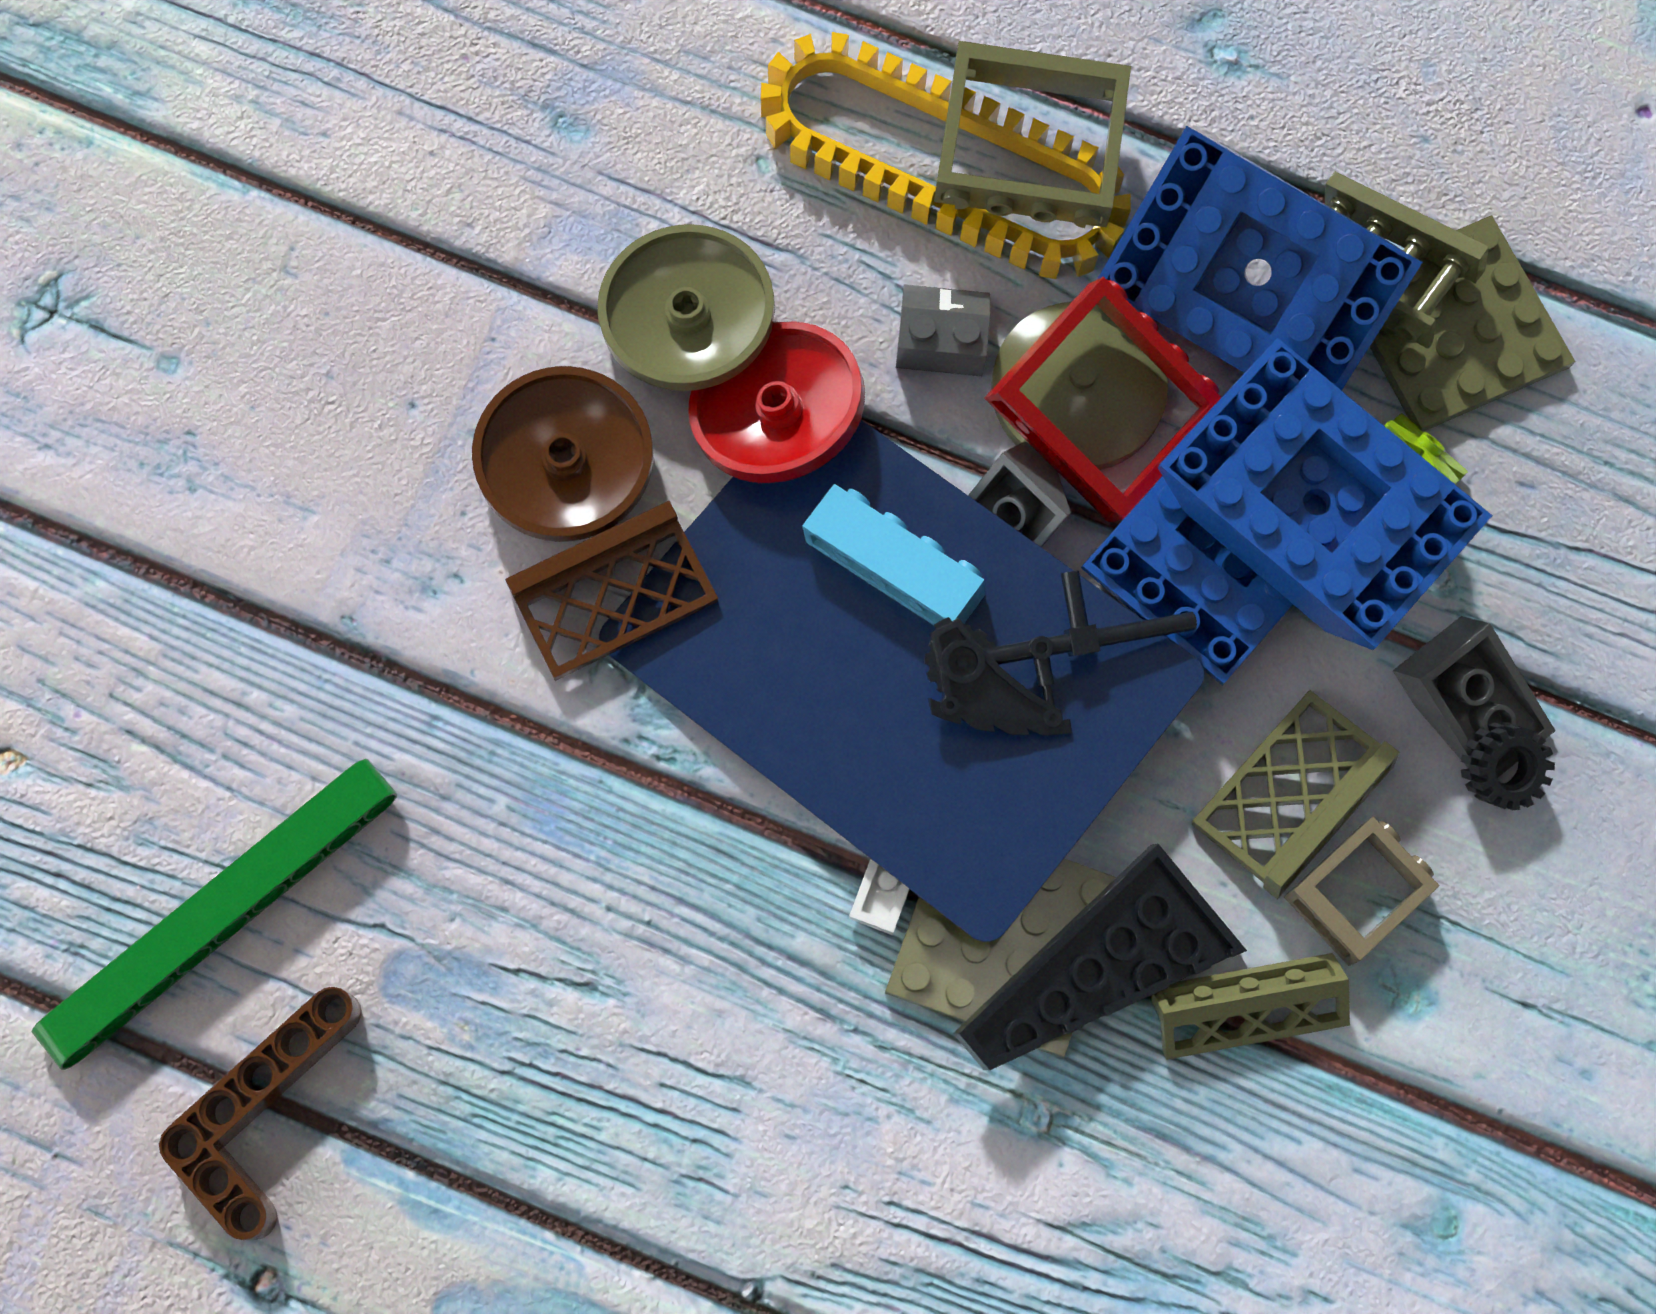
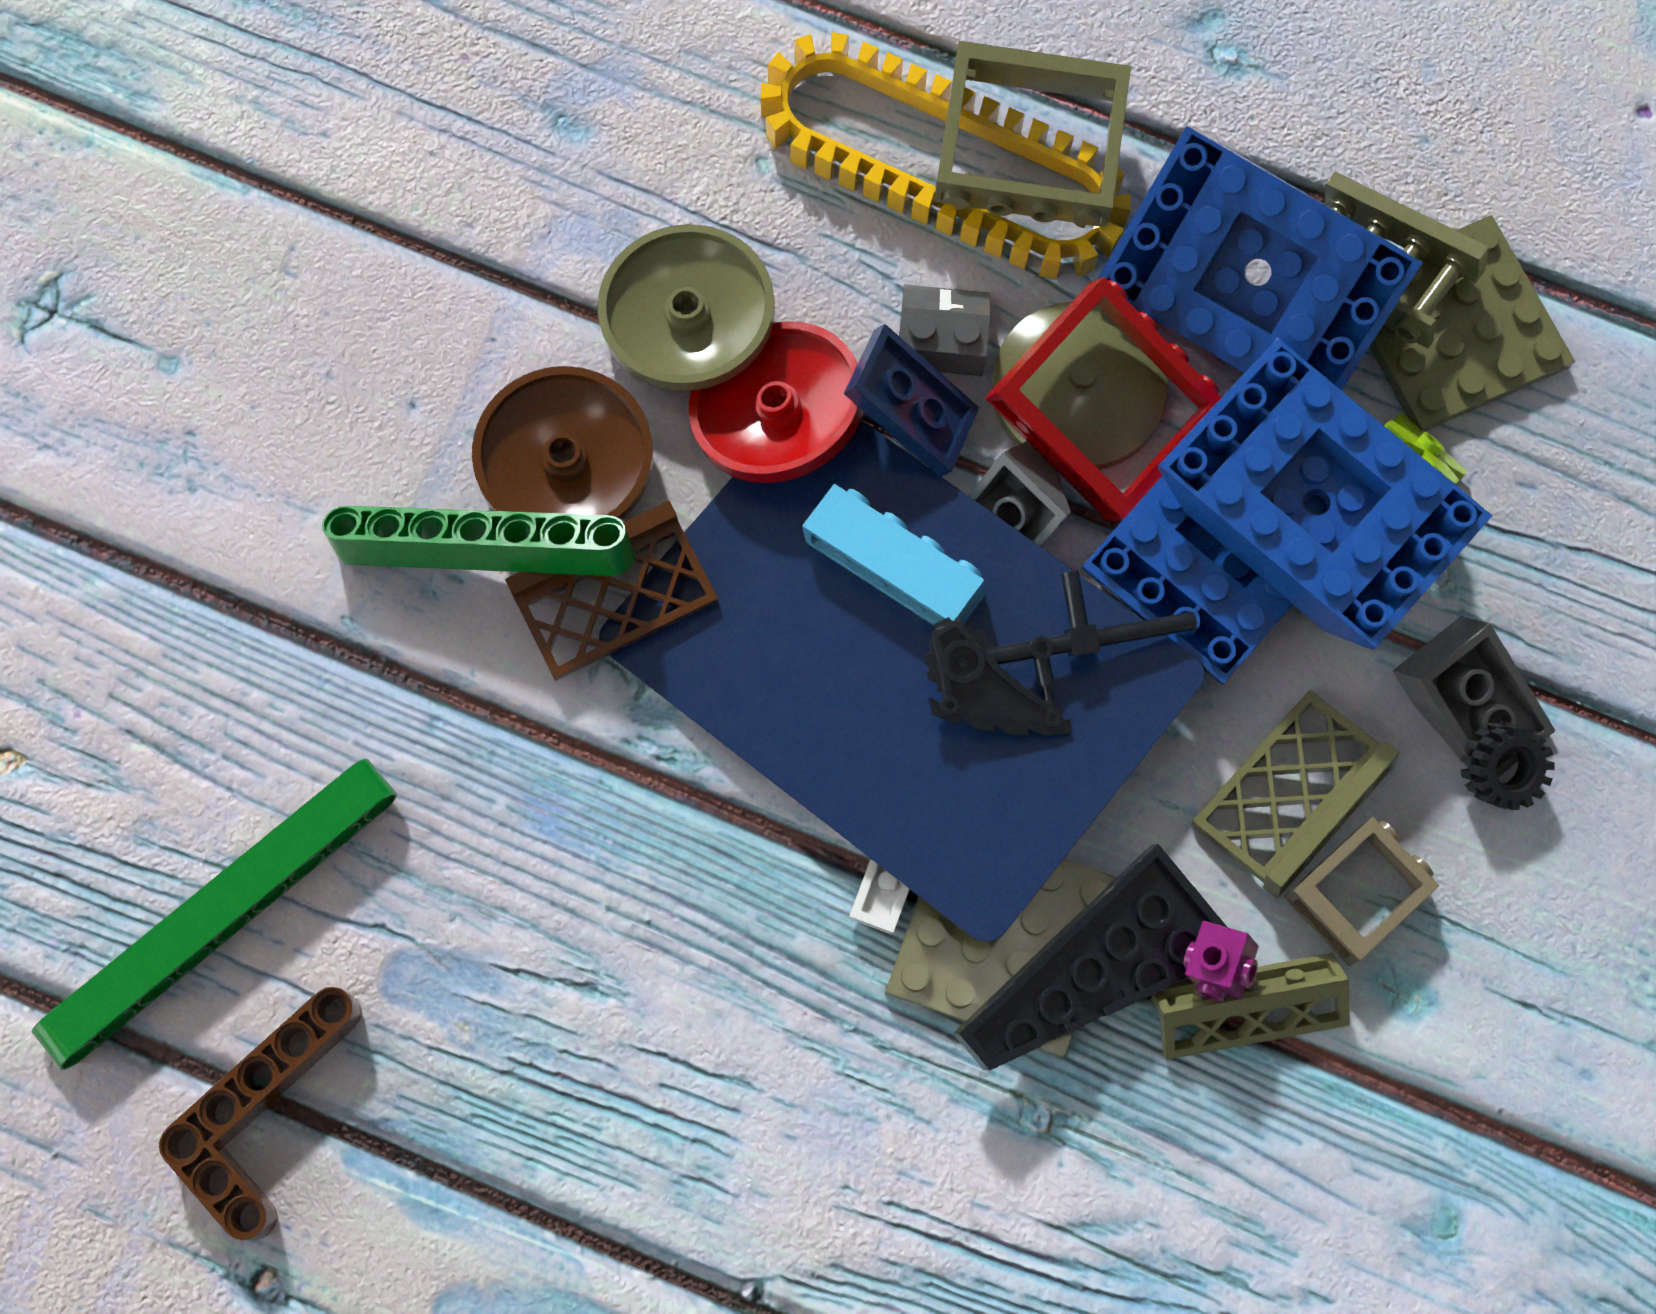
(480, 540): none -> green beam
(912, 400): none -> dark blue plate
(1221, 962): none -> magenta brick

